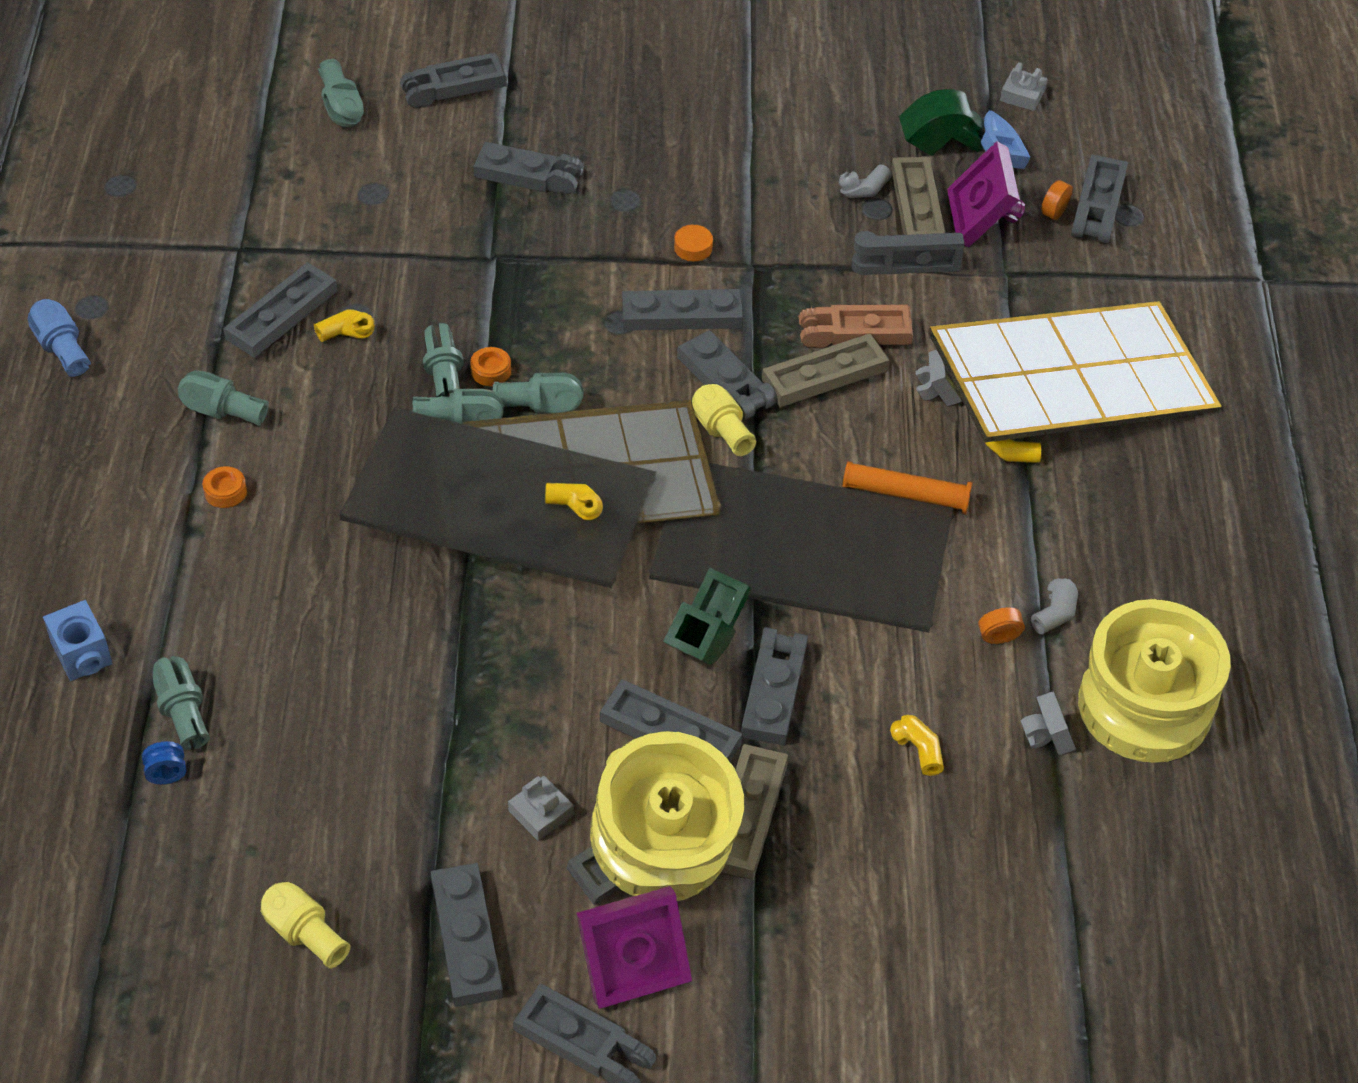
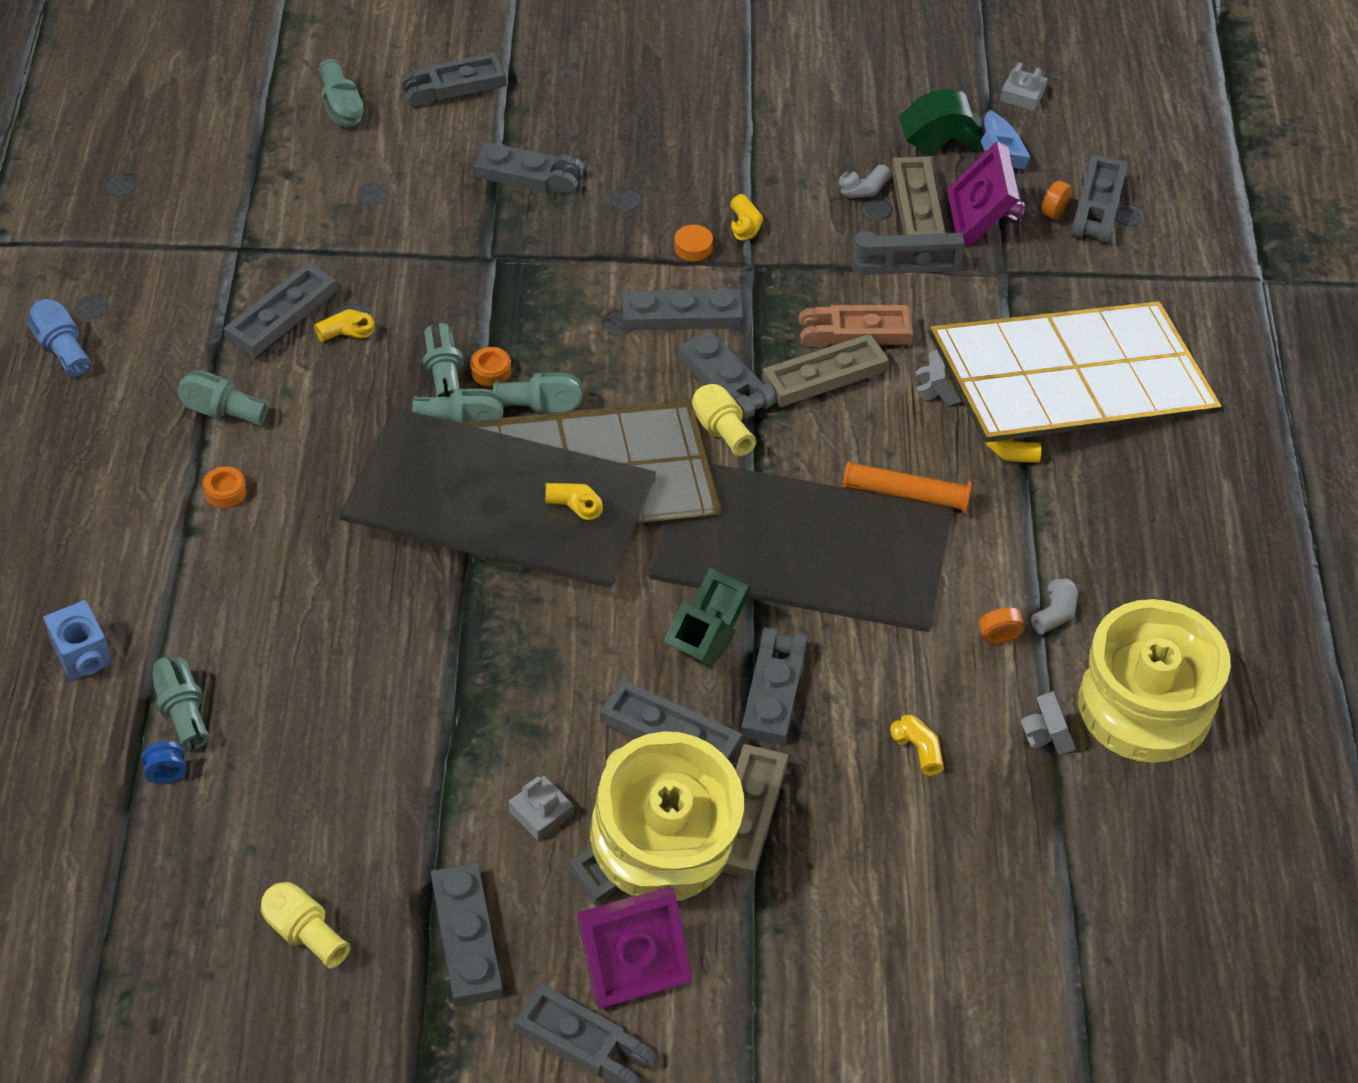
(749, 218): none -> yellow arm

